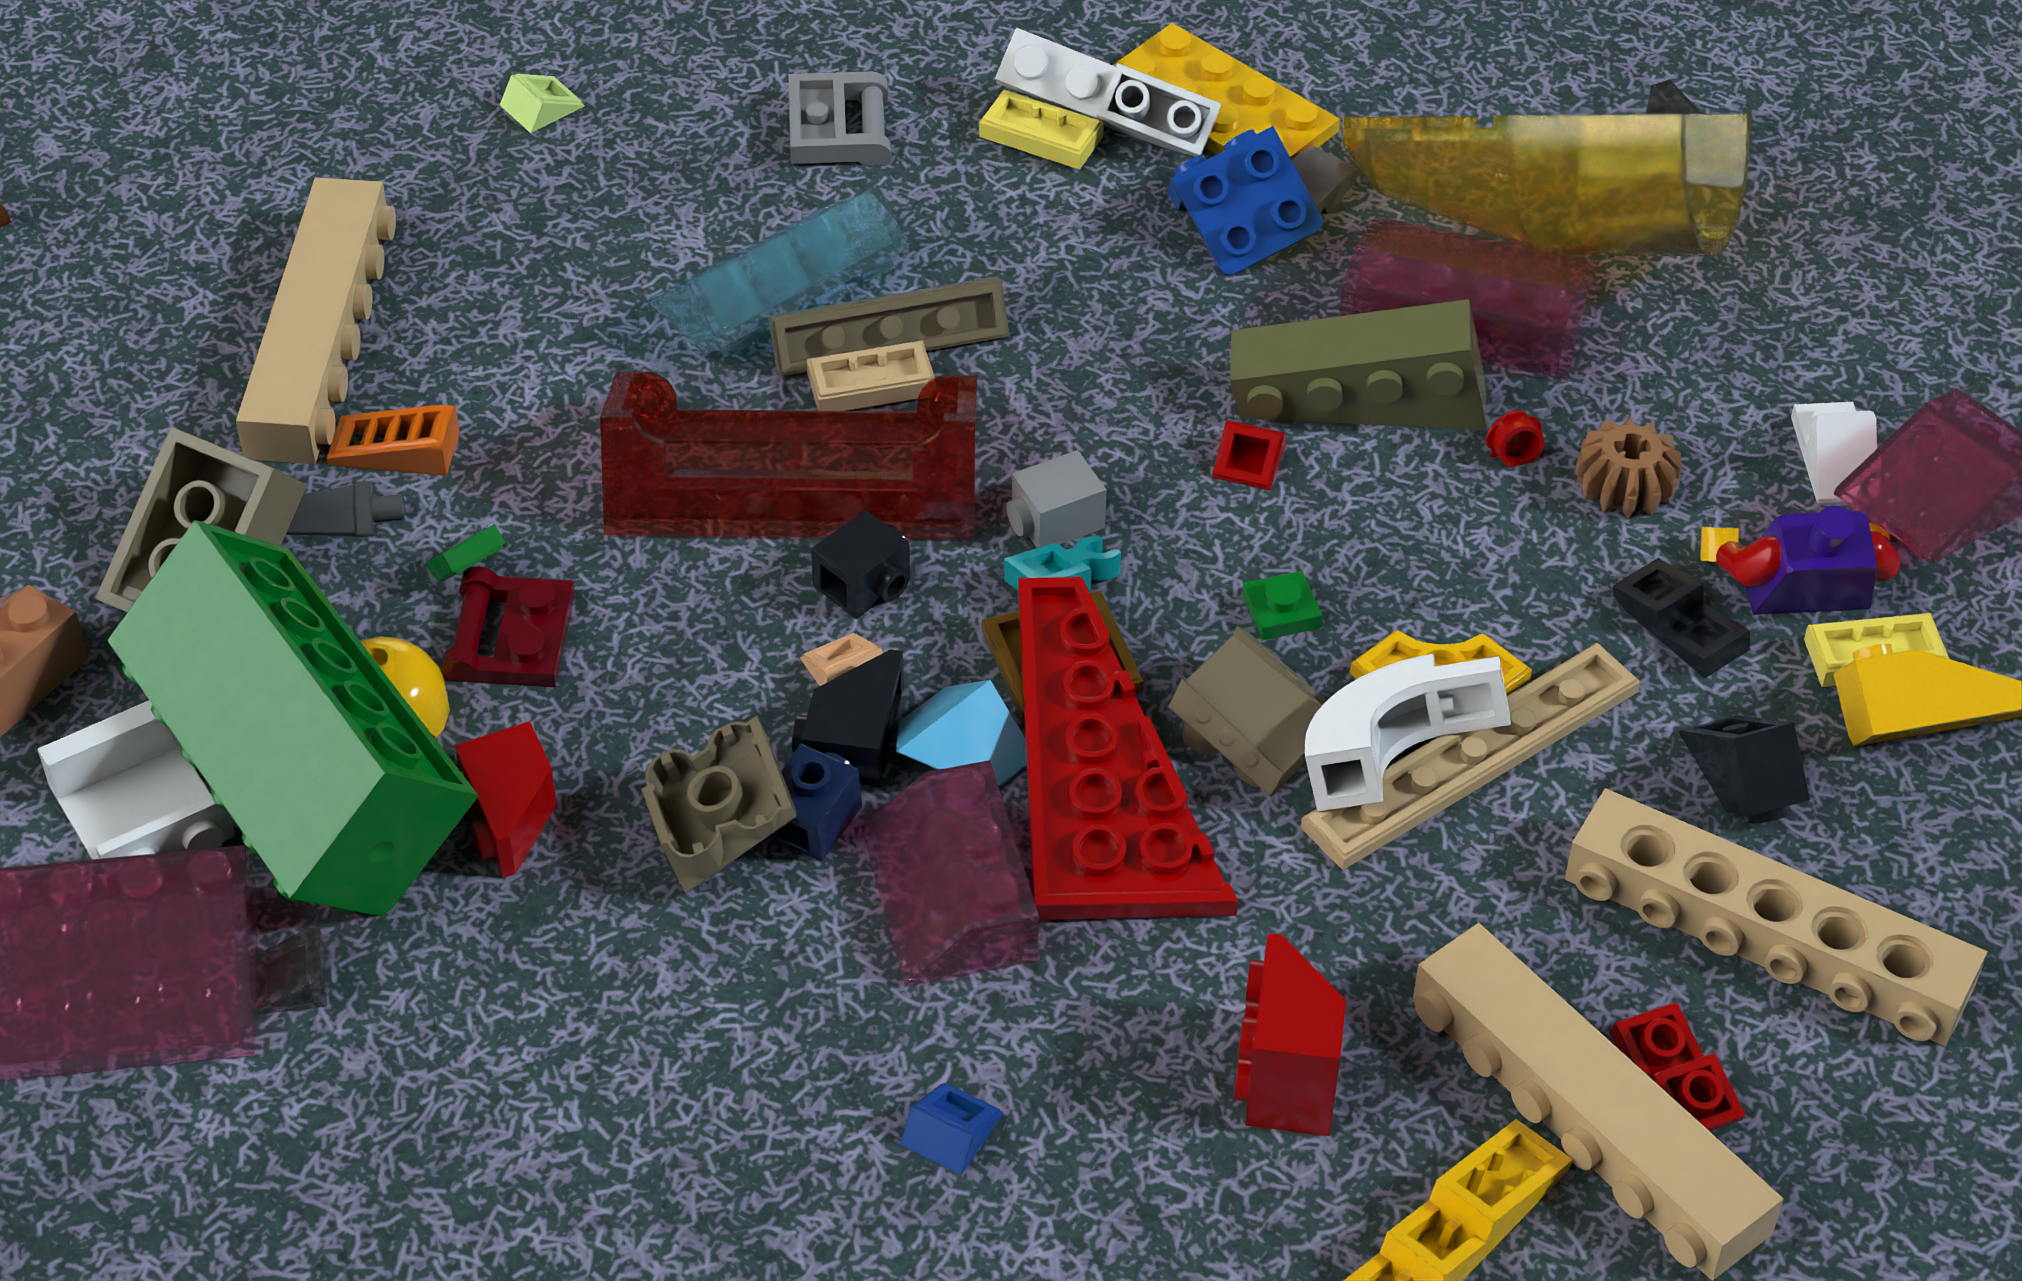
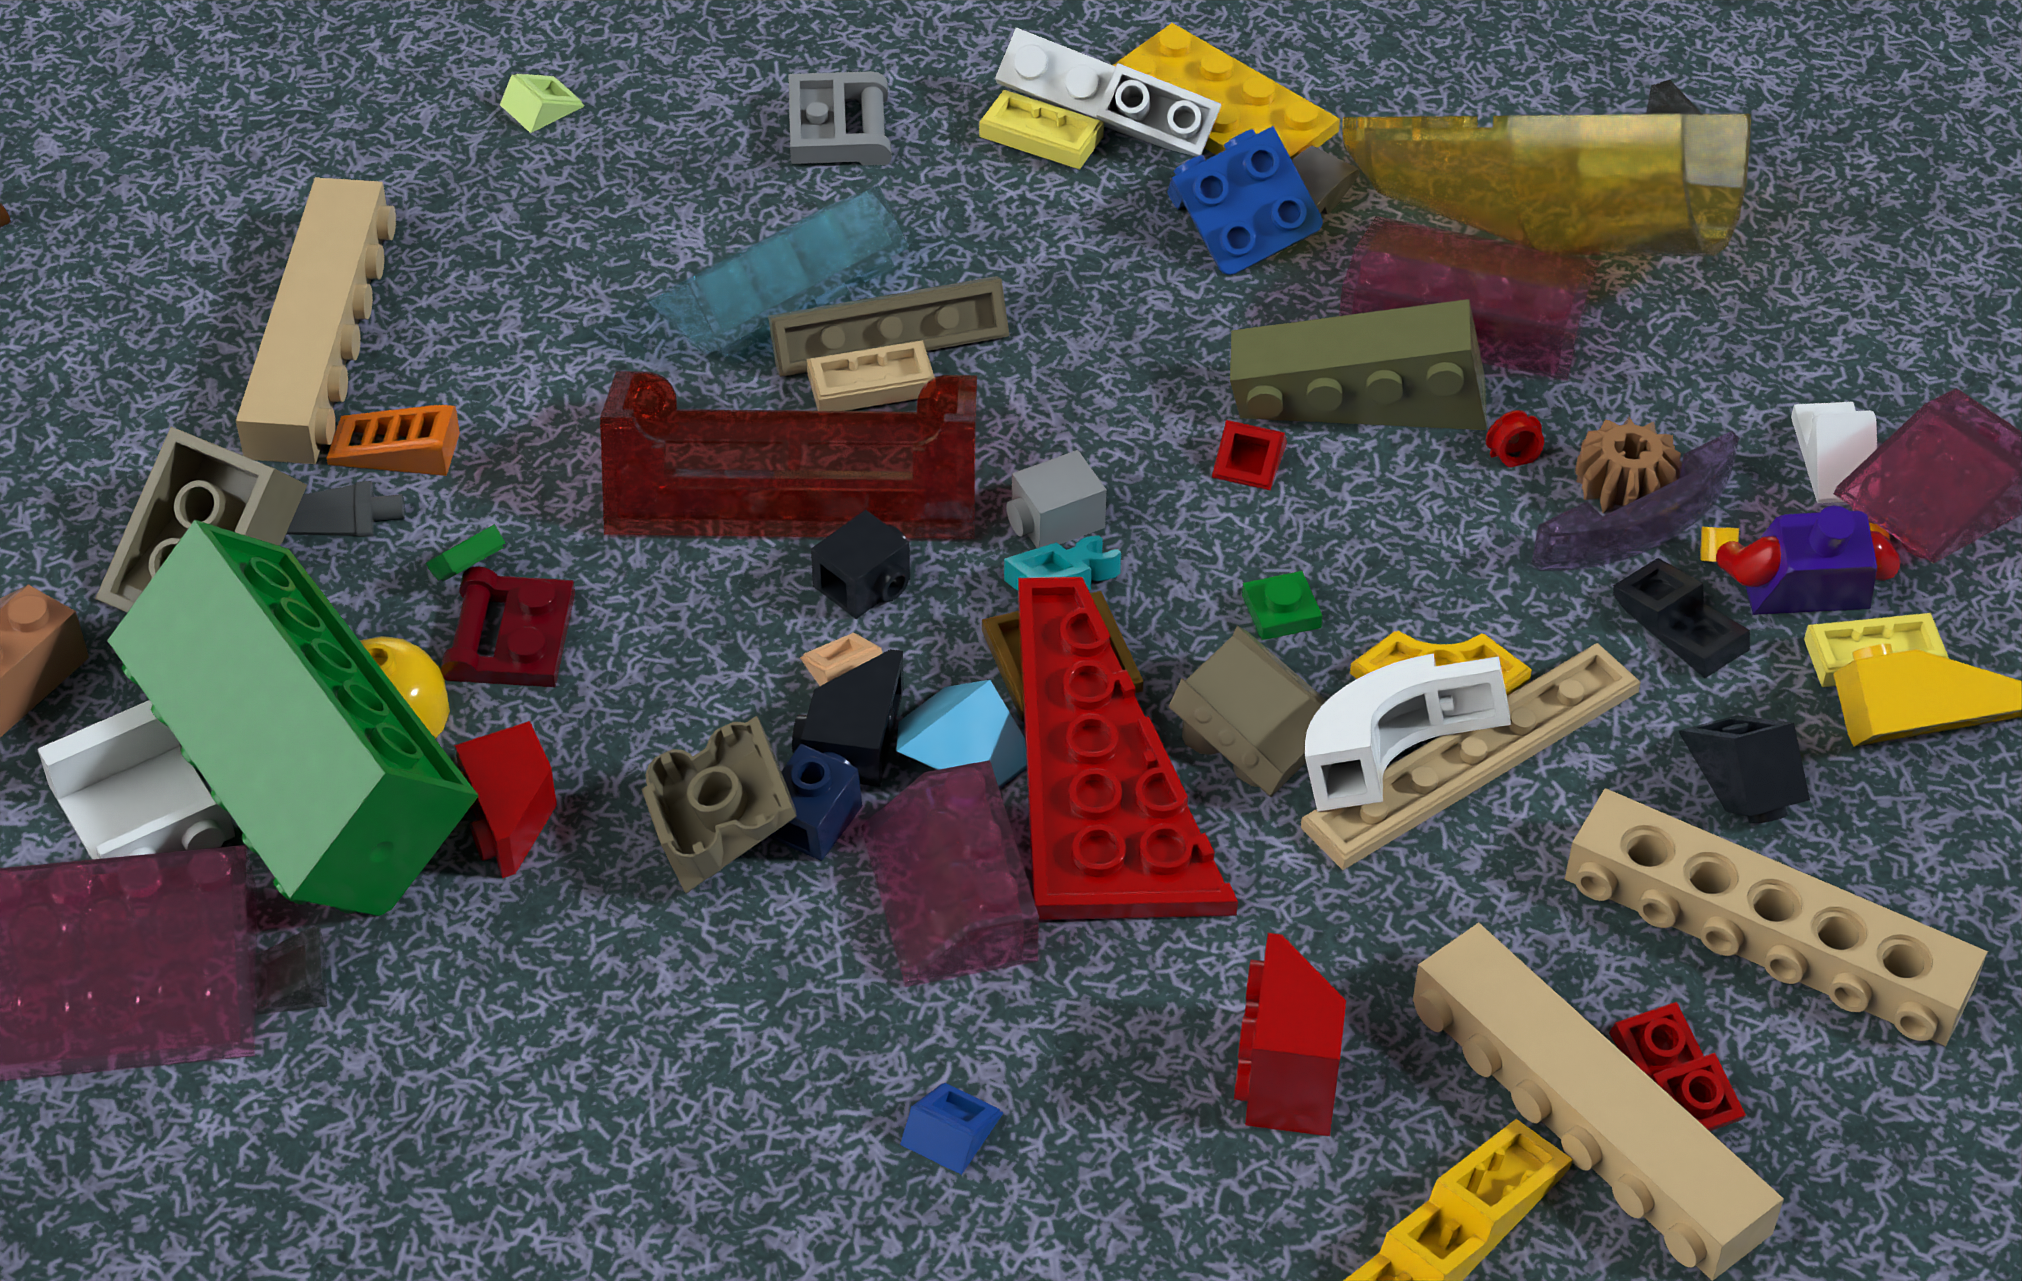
(1587, 539): none -> clear purple slope

